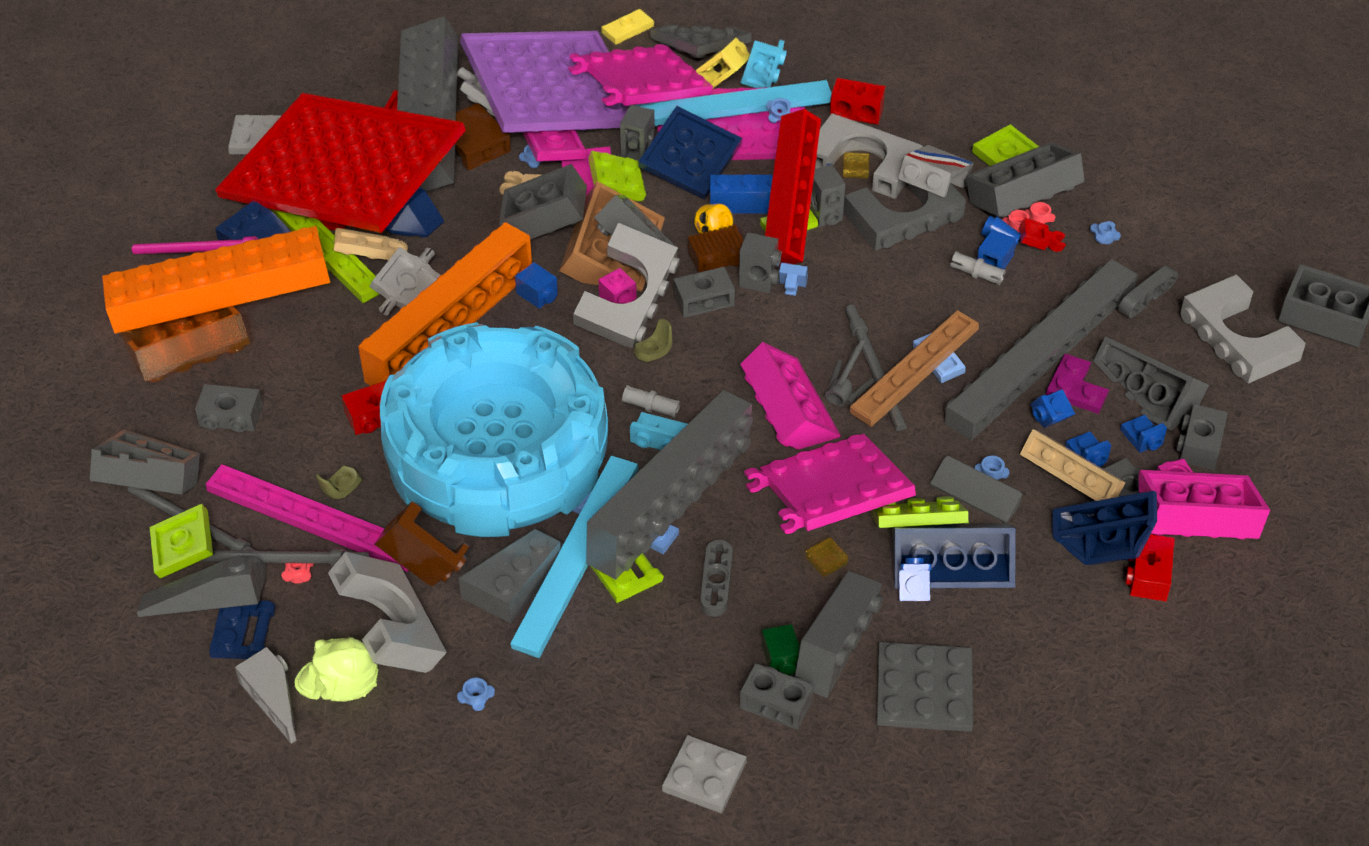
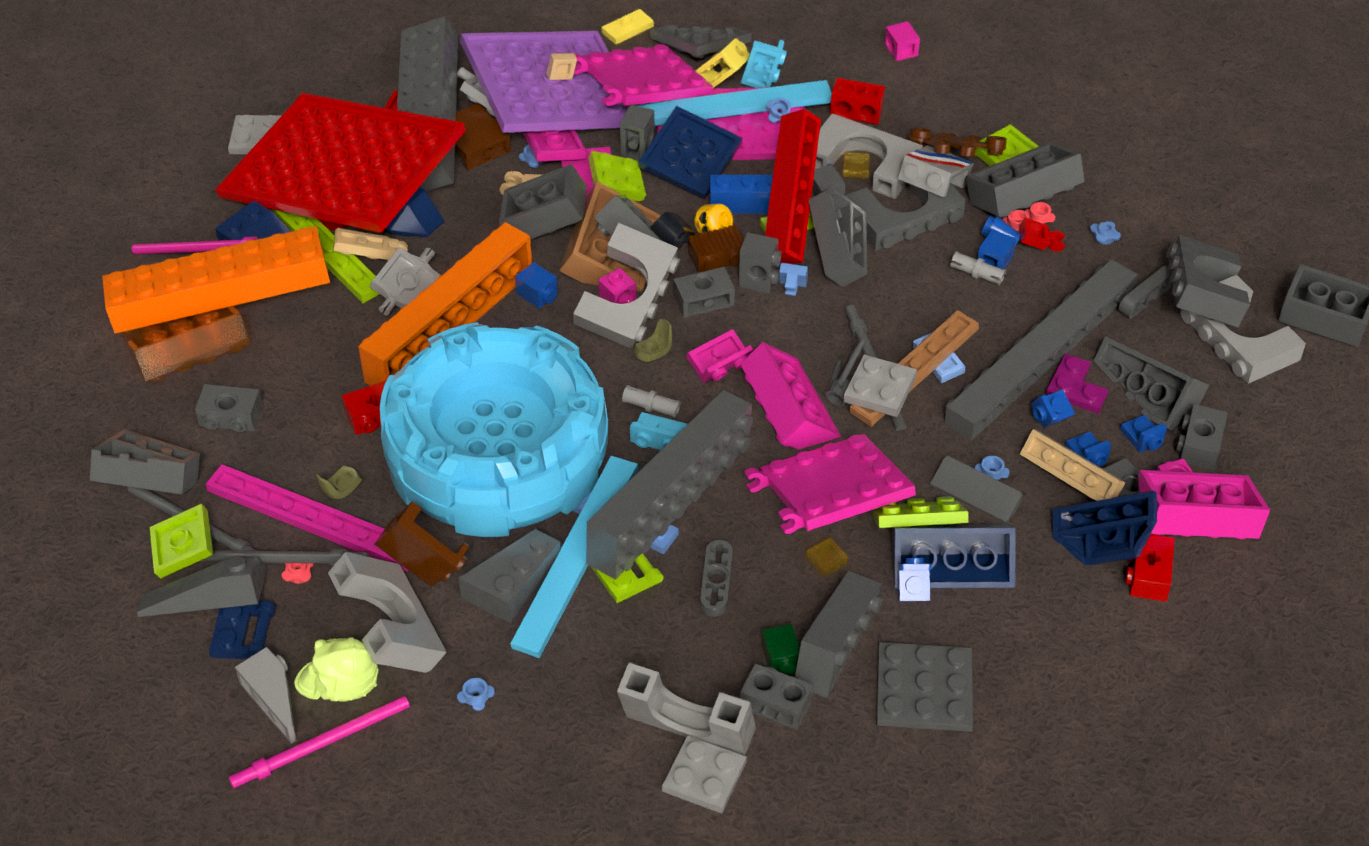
(261, 767): none -> dark pink bar
(561, 66): none -> tan plate
(648, 701): none -> light grey arch
(672, 229): none -> black beam
(718, 356): none -> dark pink bracket
(840, 236): none -> dark grey wedge
(880, 385): none -> light grey plate
(902, 41): none -> dark pink brick
(966, 144): none -> reddish brown plant
(1196, 280): none -> dark grey arch

